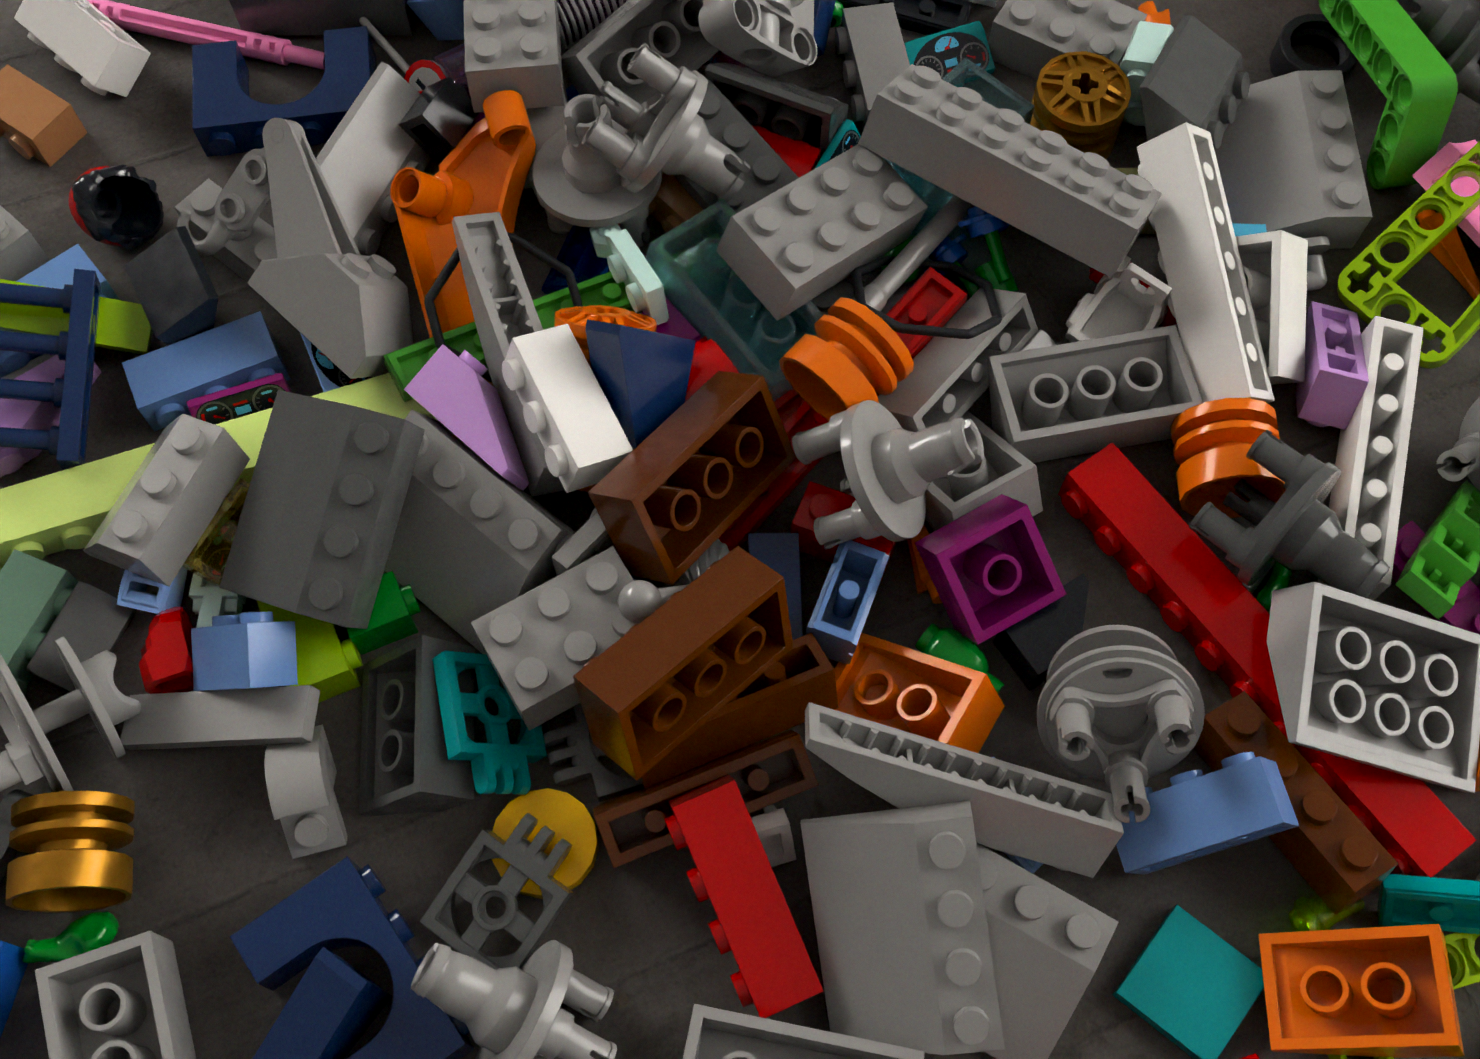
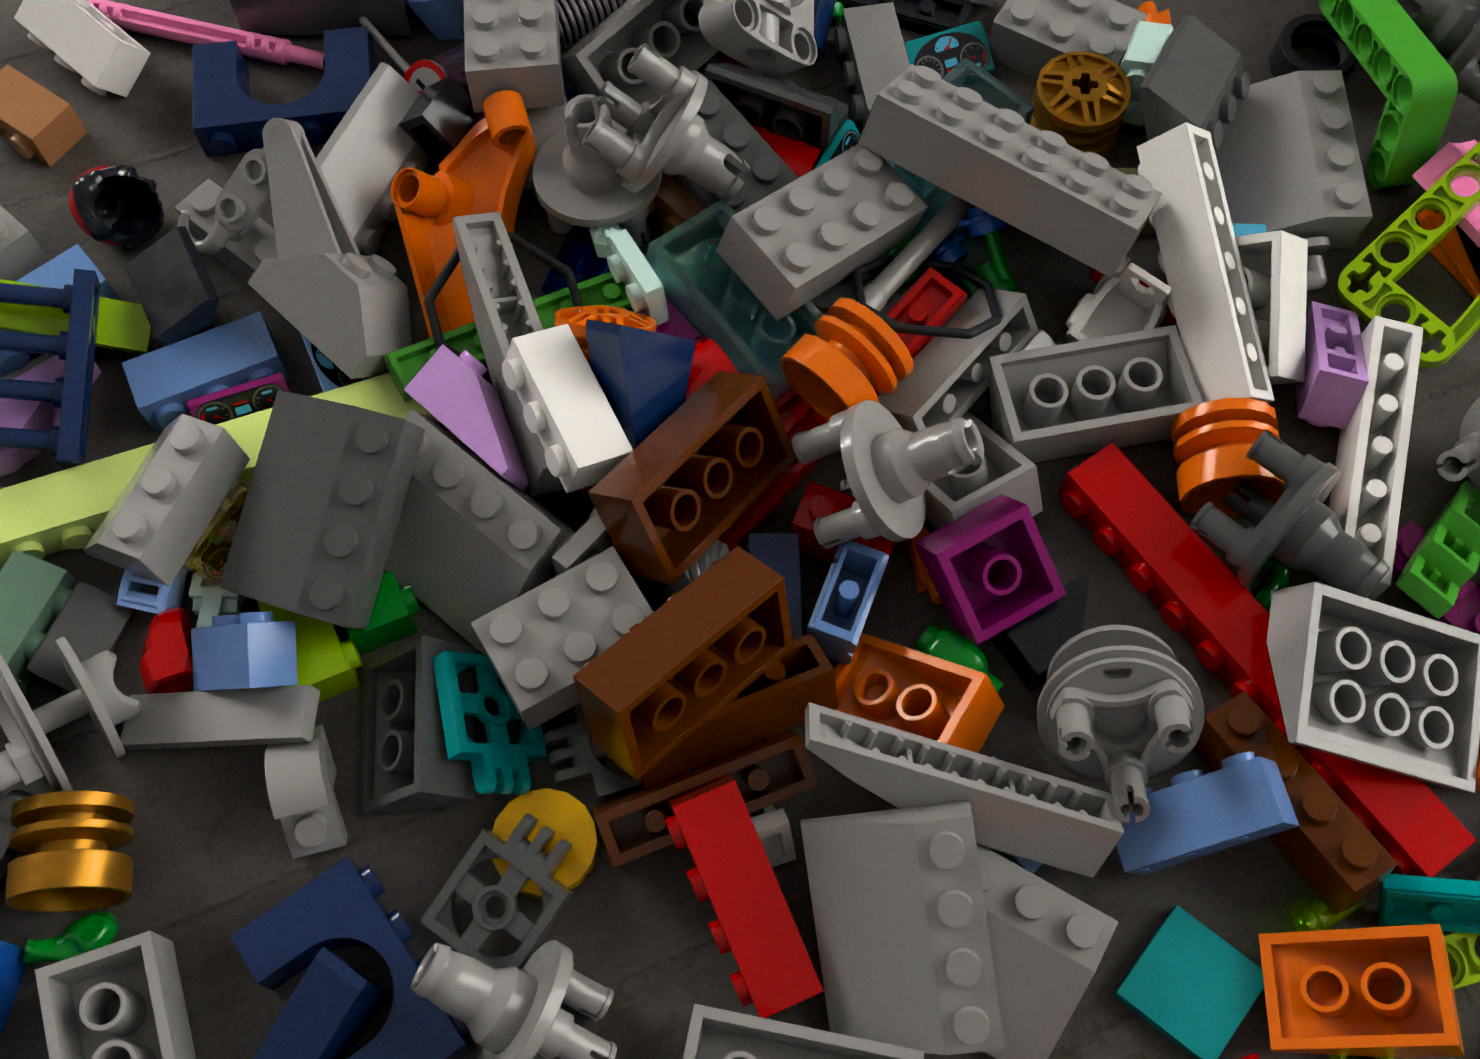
(642, 598): light grey bar -> none

